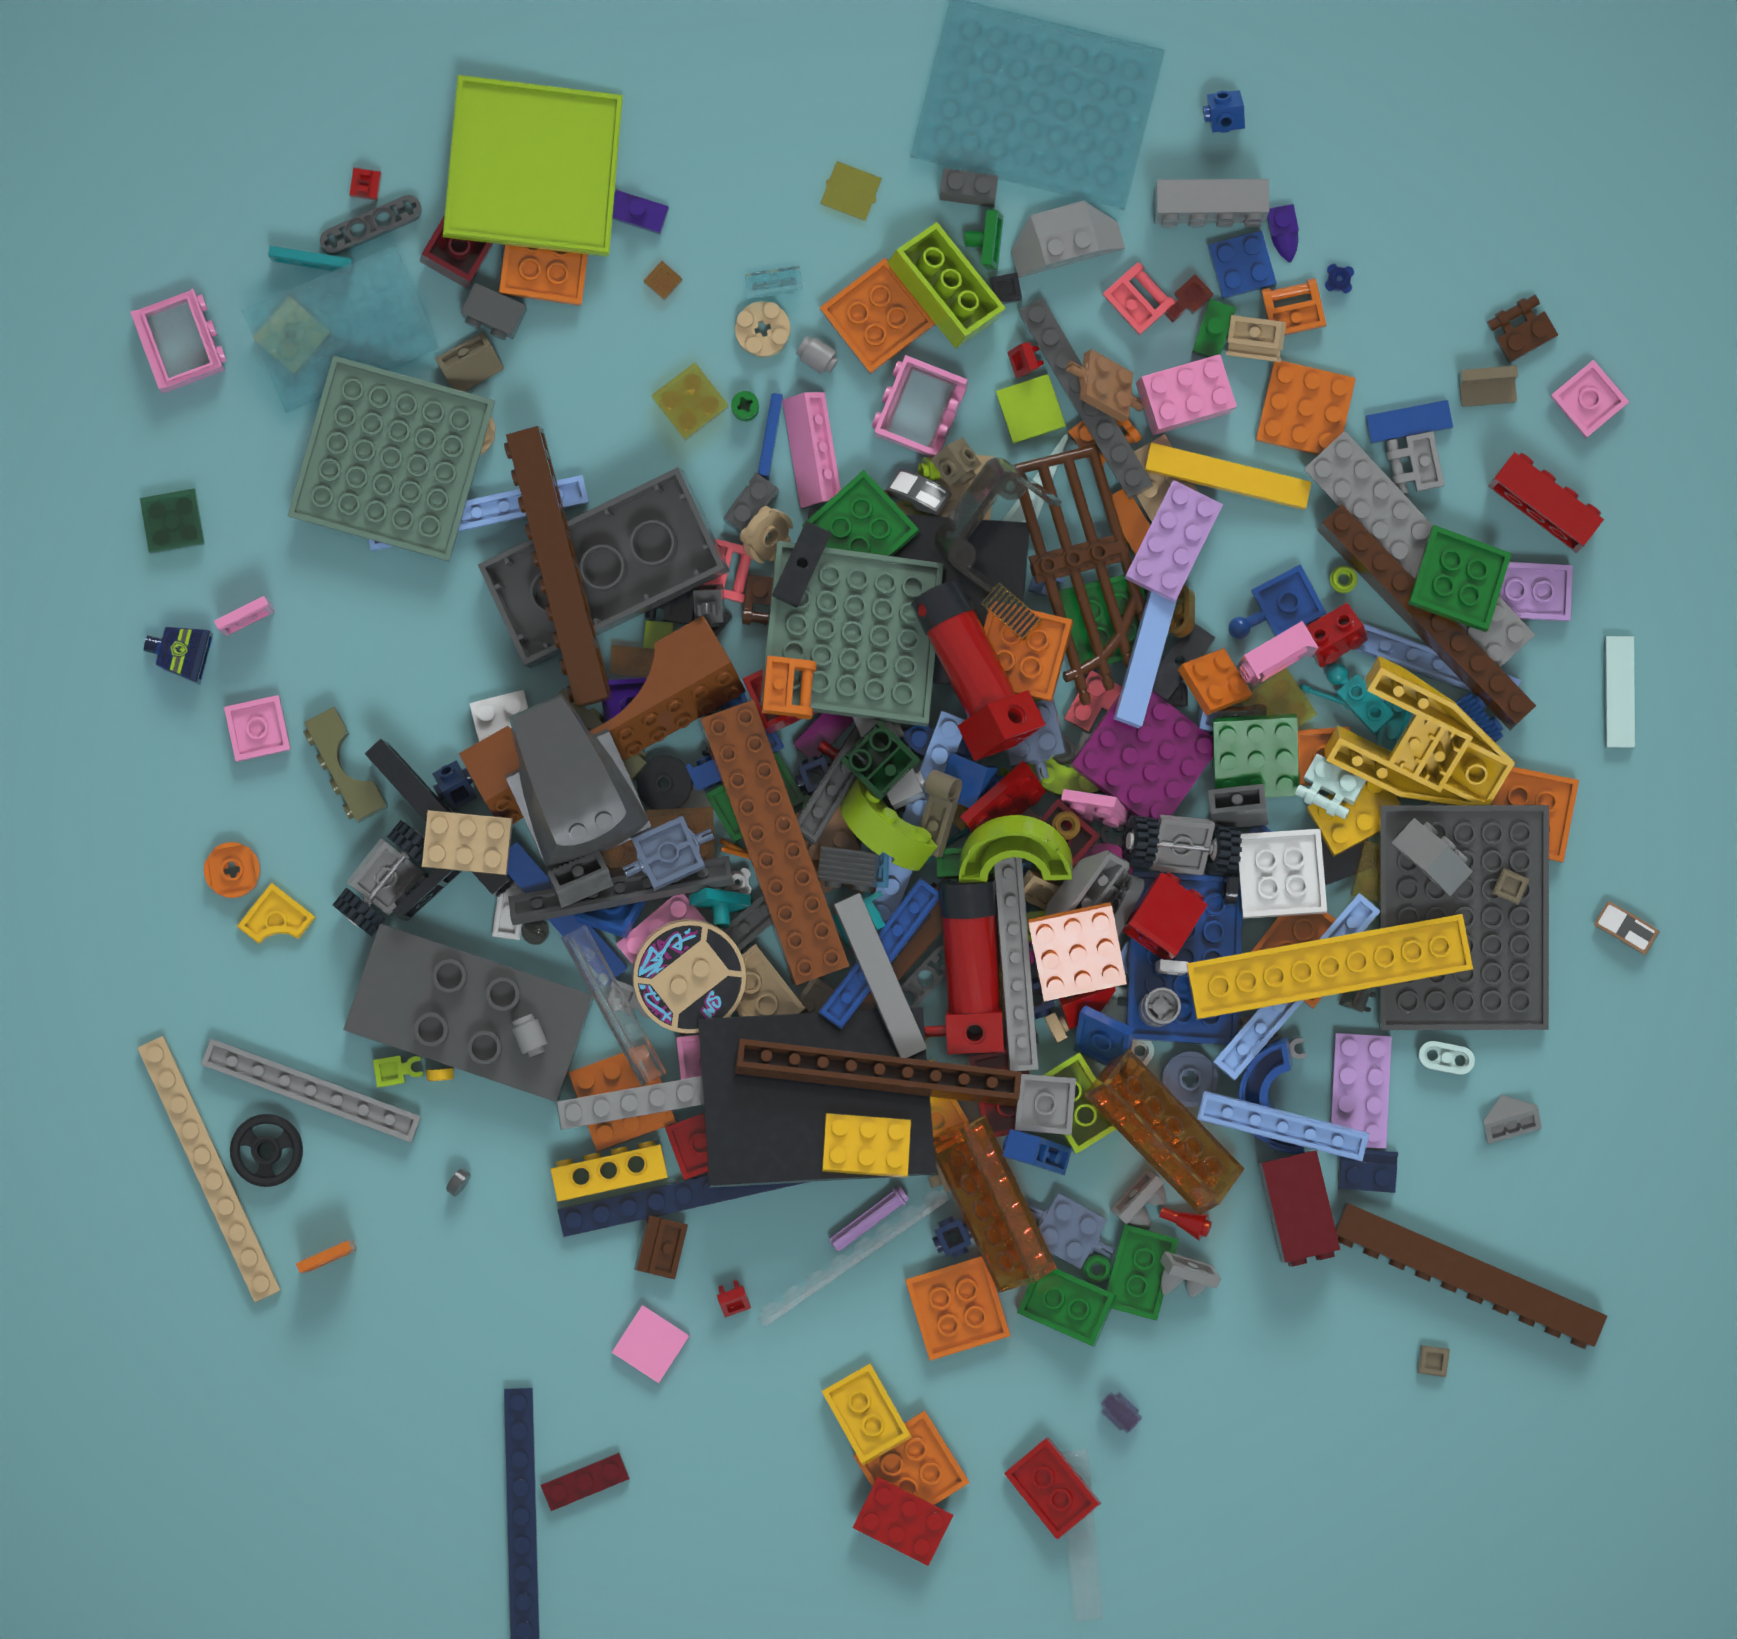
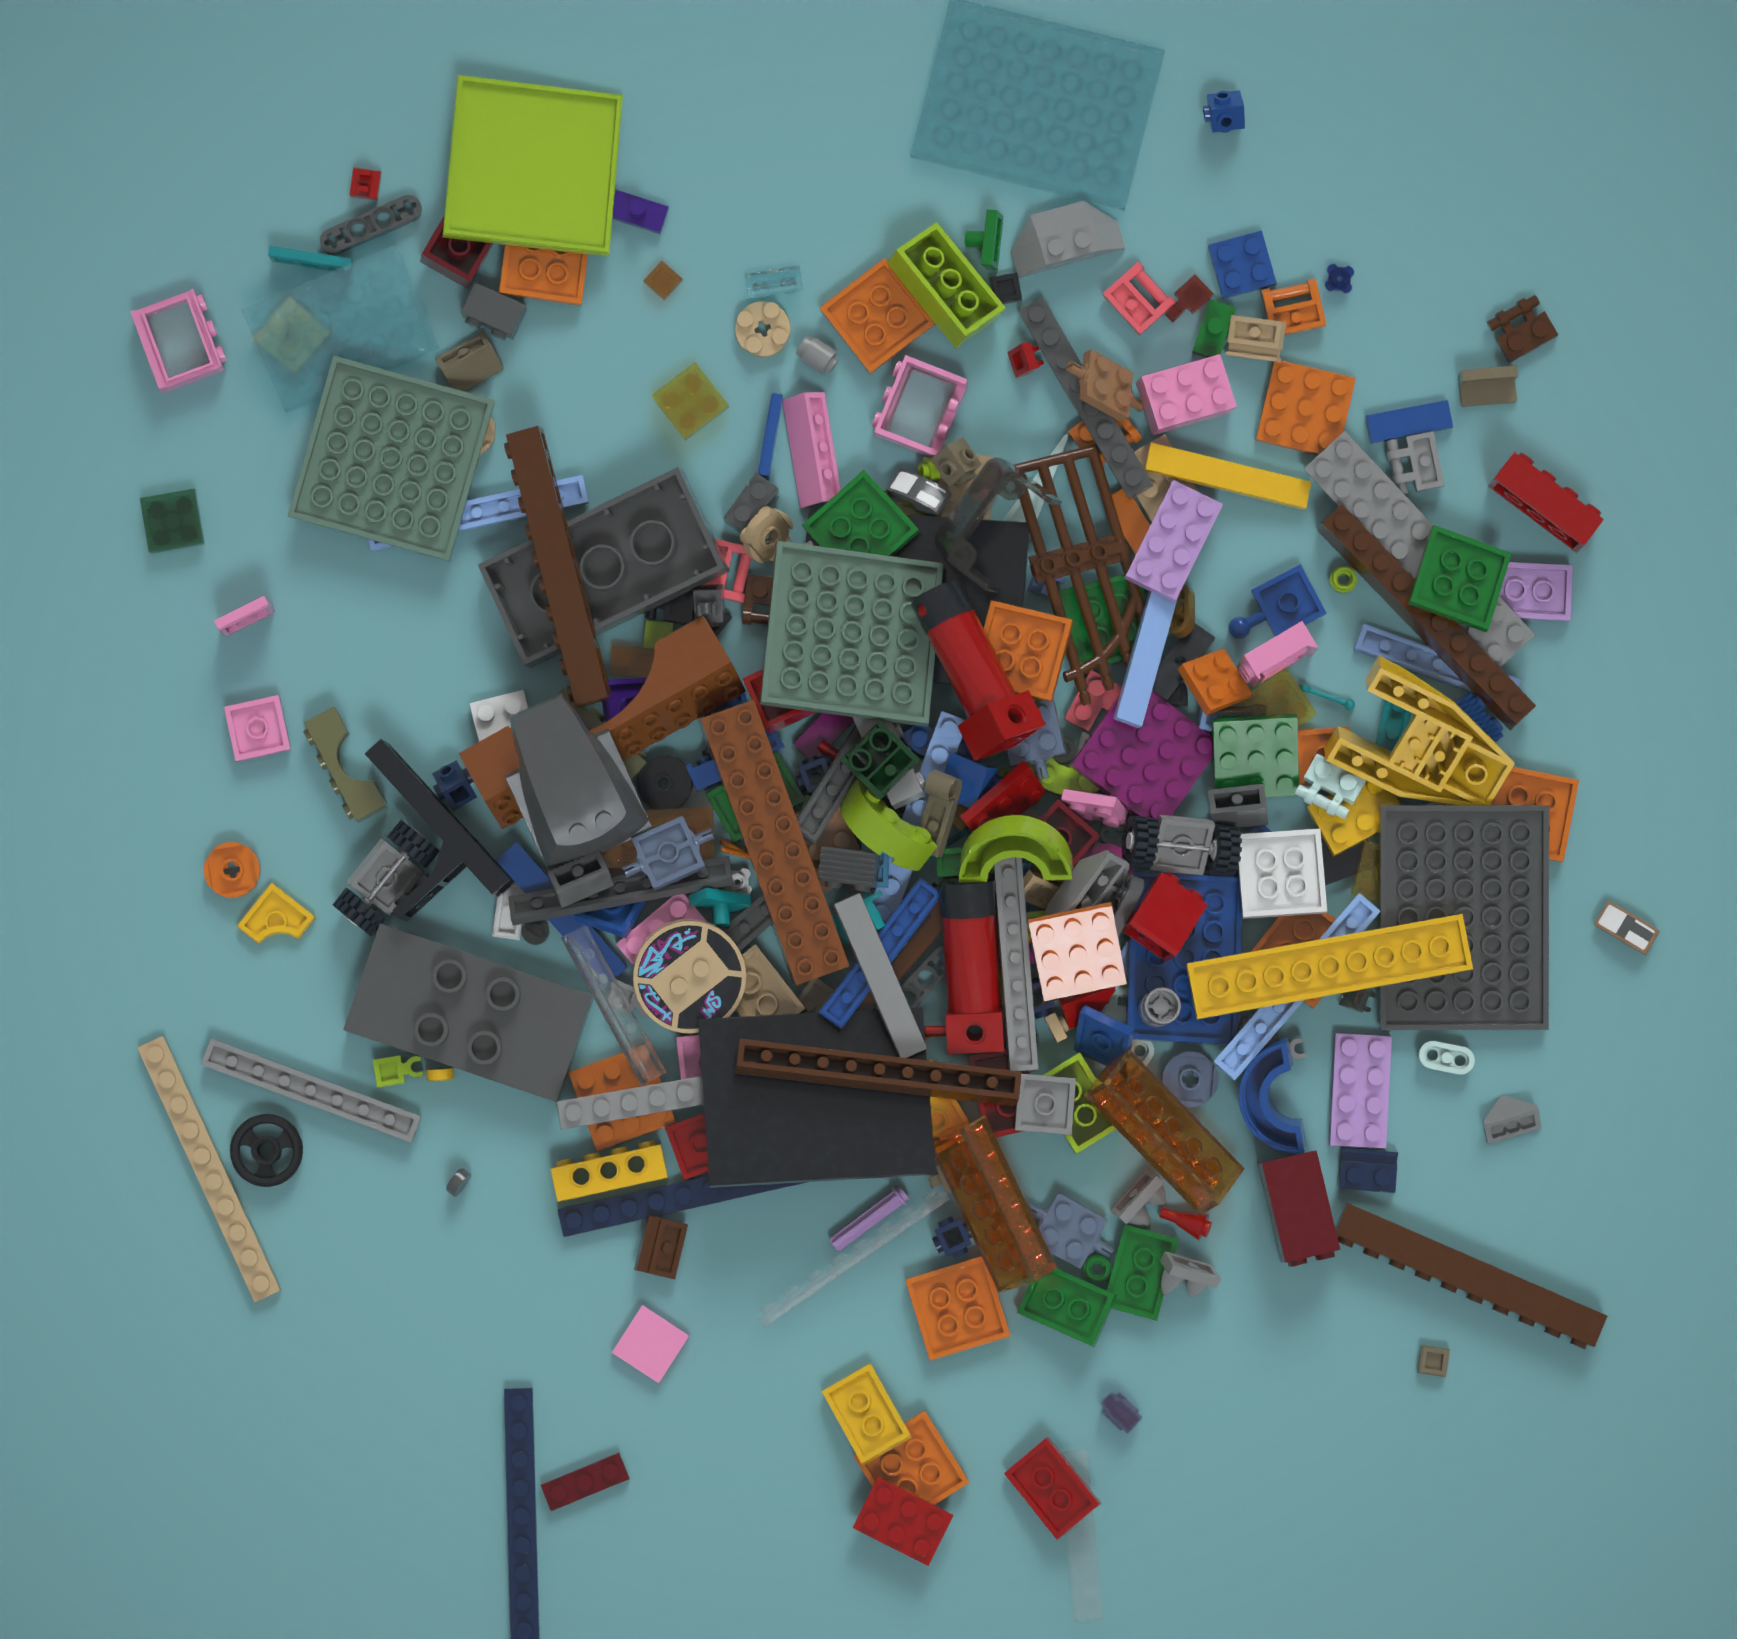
(181, 651): clear blue torso -> none
(326, 1256): orange tile -> none
(467, 842): tan plate -> none
(529, 1035): light grey brick -> none
(733, 1300): red tile -> none
(747, 410): green wheel -> none
(779, 687): orange plate -> none
(808, 552): black tile -> none
(851, 191): clear yellow piece -> none
(866, 1145): yellow plate -> none
(968, 187): dark grey brick -> none
(1011, 611): tile -> none
(1030, 409): lime tile -> none
(1036, 1151): blue slope -> none
(1067, 816): pearl gold plate -> none
(1171, 967): white tile -> none
(1211, 202): light grey brick -> none
(1230, 890): black tile -> none
(1283, 1126): light blue tile -> none
(1284, 230): dark purple plate -> none
(1336, 634): red brick -> none
(1354, 695): teal plate -> none
(1433, 855): light grey brick -> none
(1510, 886): dark tan tile -> none
(1589, 399): bright pink plate -> none
(1619, 692): light aqua tile -> none

